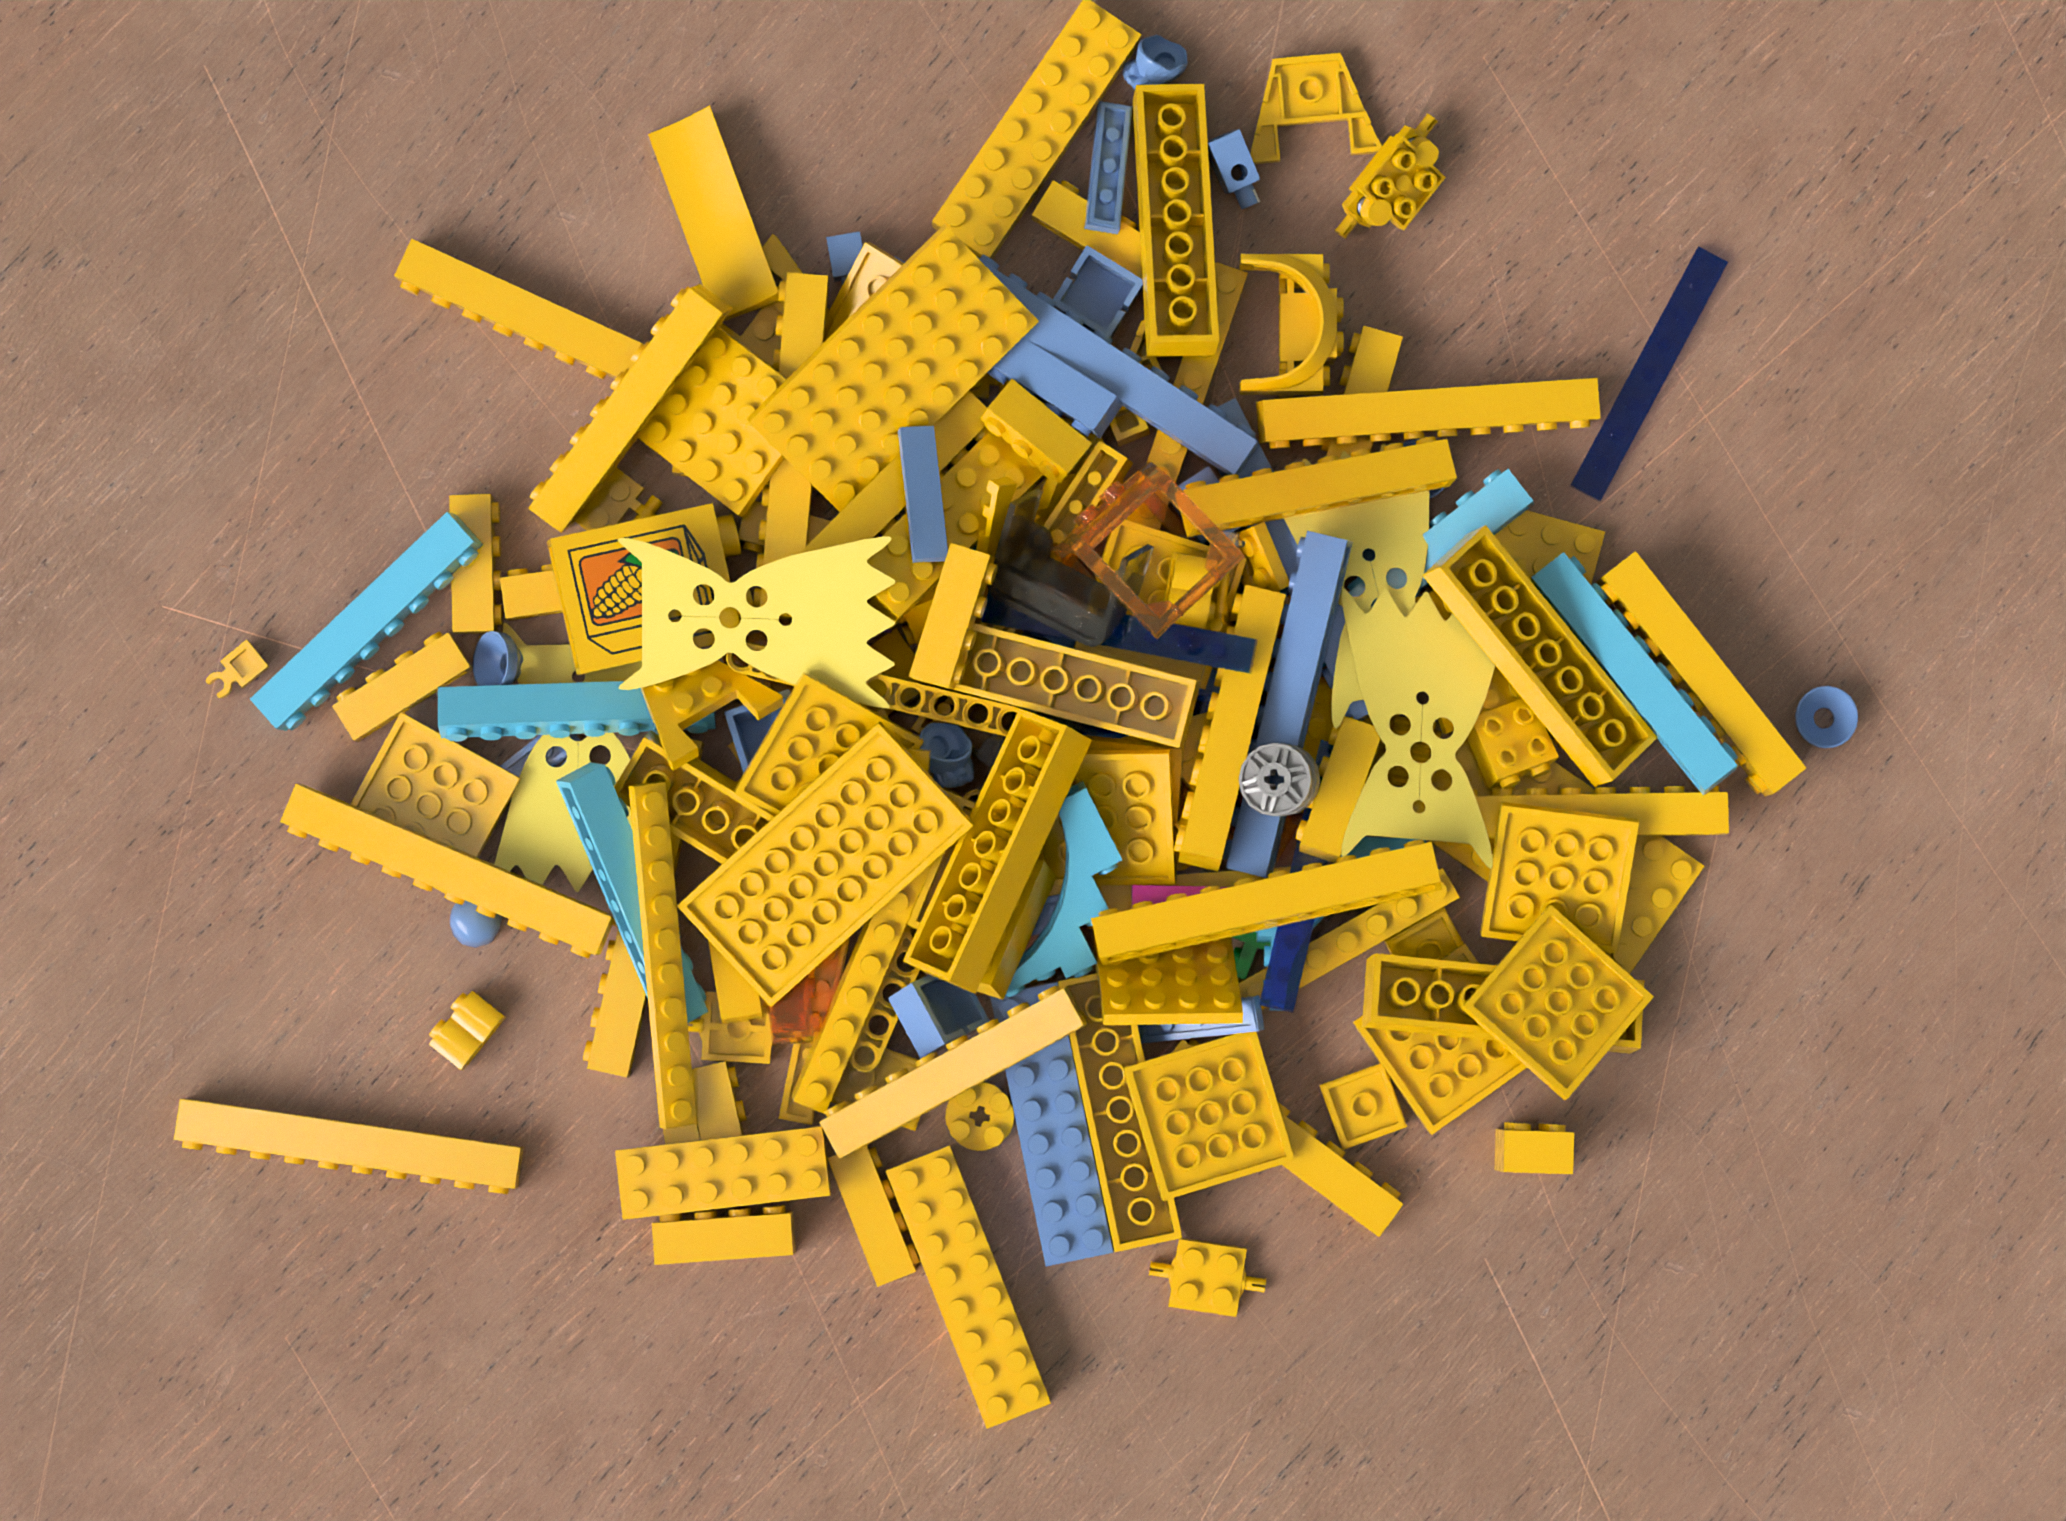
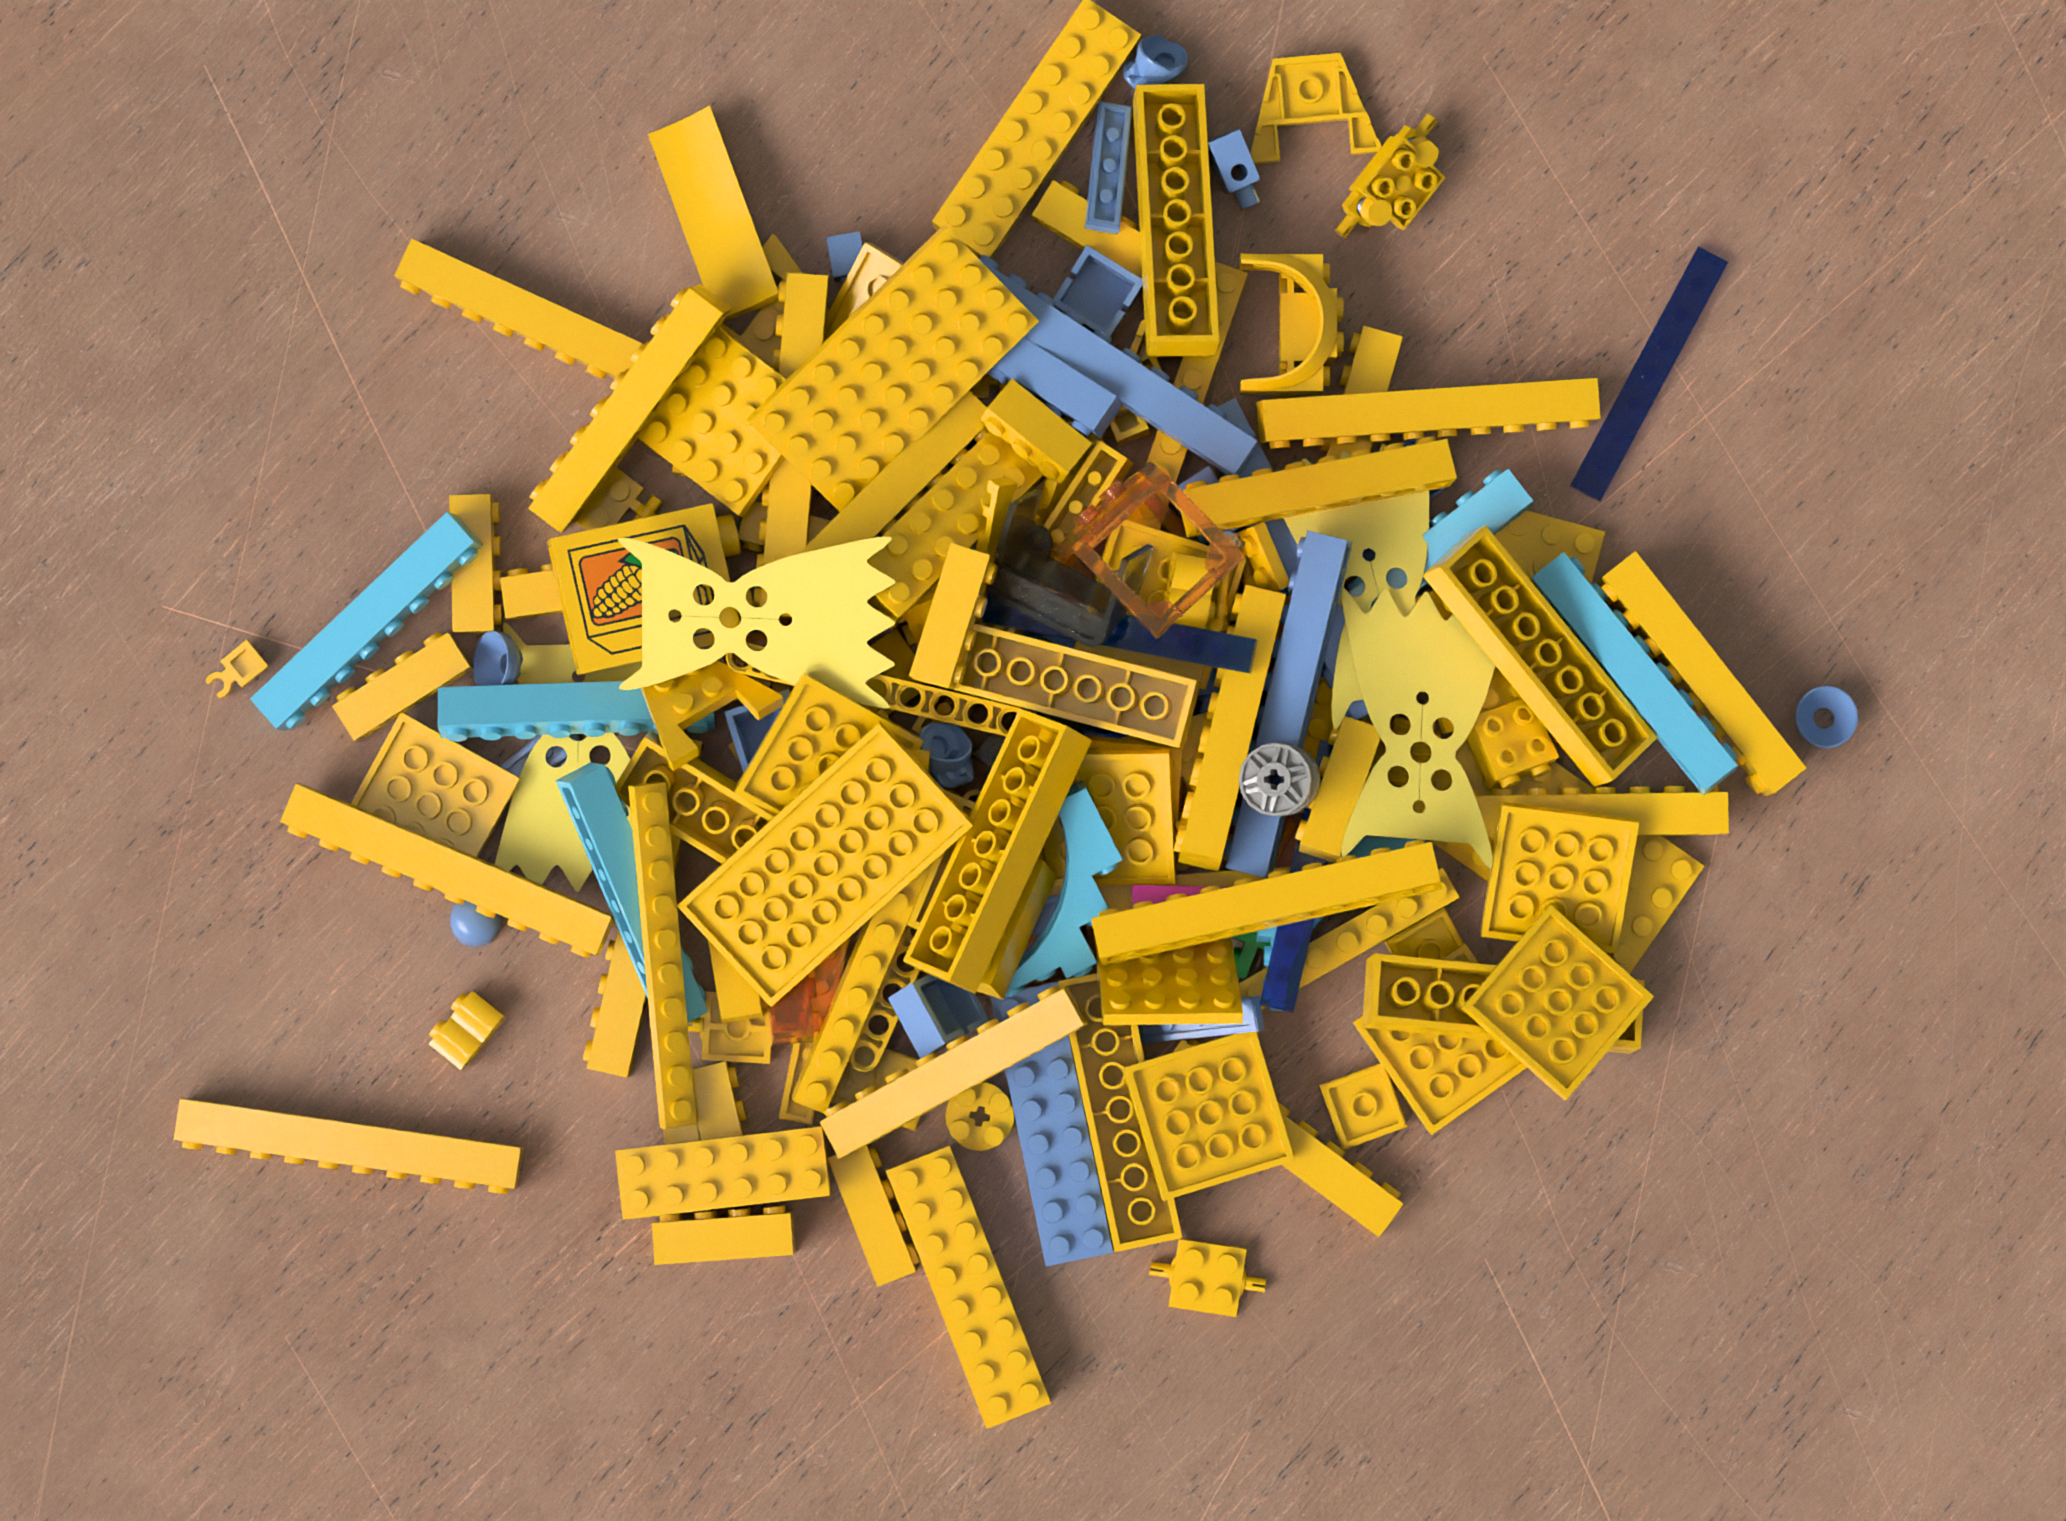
(923, 494): medium blue tile -> none
(1534, 1151): yellow brick -> none

